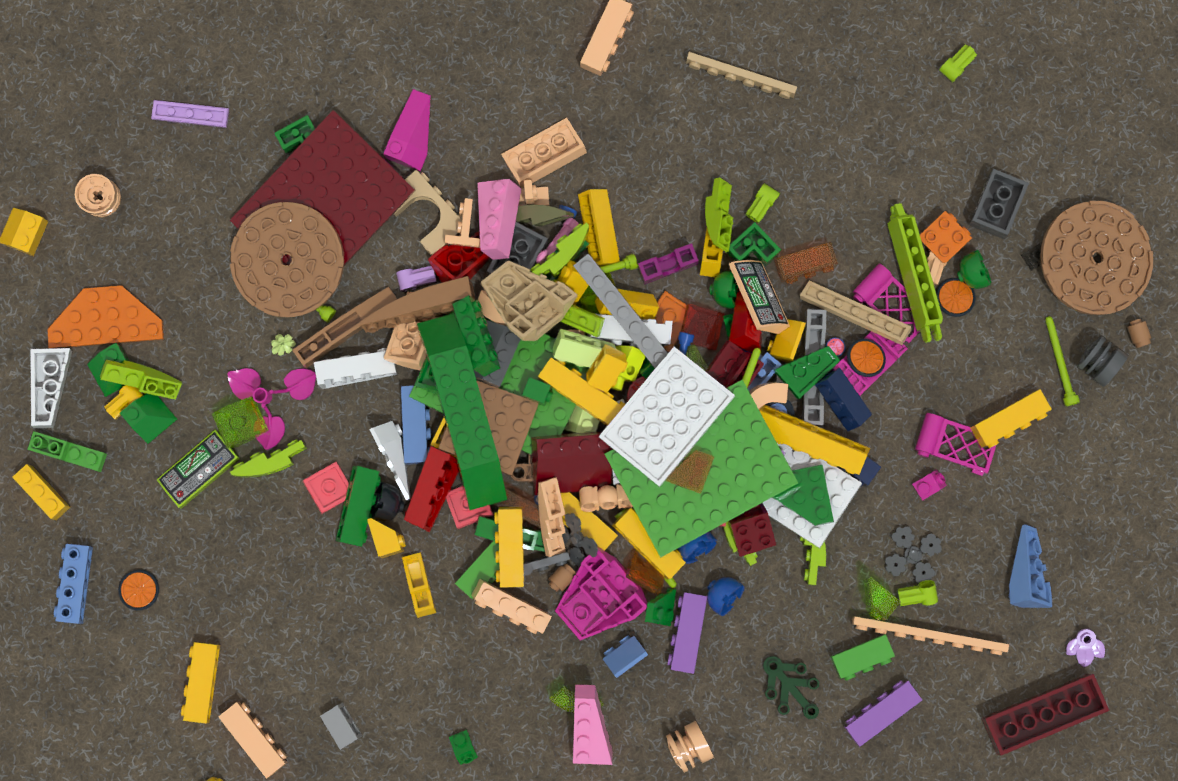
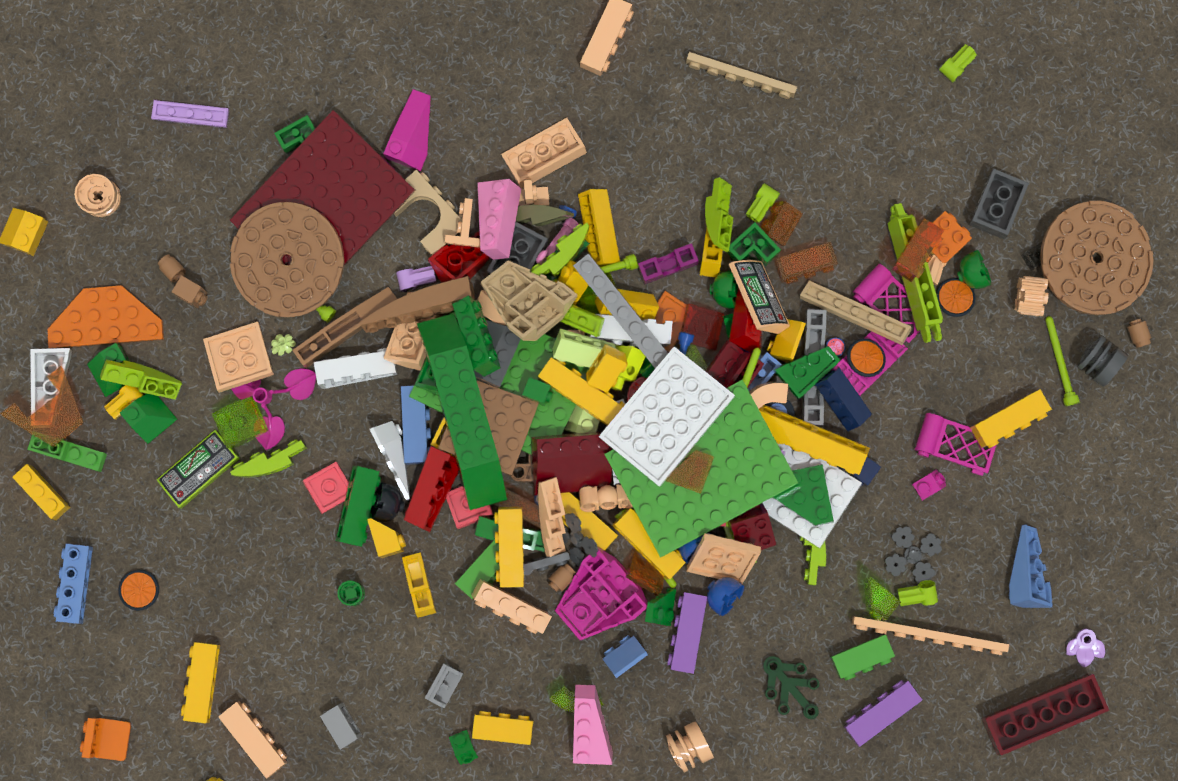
(55, 418): none -> clear orange wing
(105, 739): none -> orange bracket
(171, 268): none -> medium nougat brick
(190, 292): none -> medium nougat brick
(238, 357): none -> light nougat plate
(351, 593): none -> green wheel
(444, 685): none -> light grey hinge
(502, 728): none -> yellow brick
(723, 557): none -> light nougat plate
(781, 222): none -> clear orange bracket
(918, 250): none -> clear orange brick
(1031, 295): none -> light nougat brick

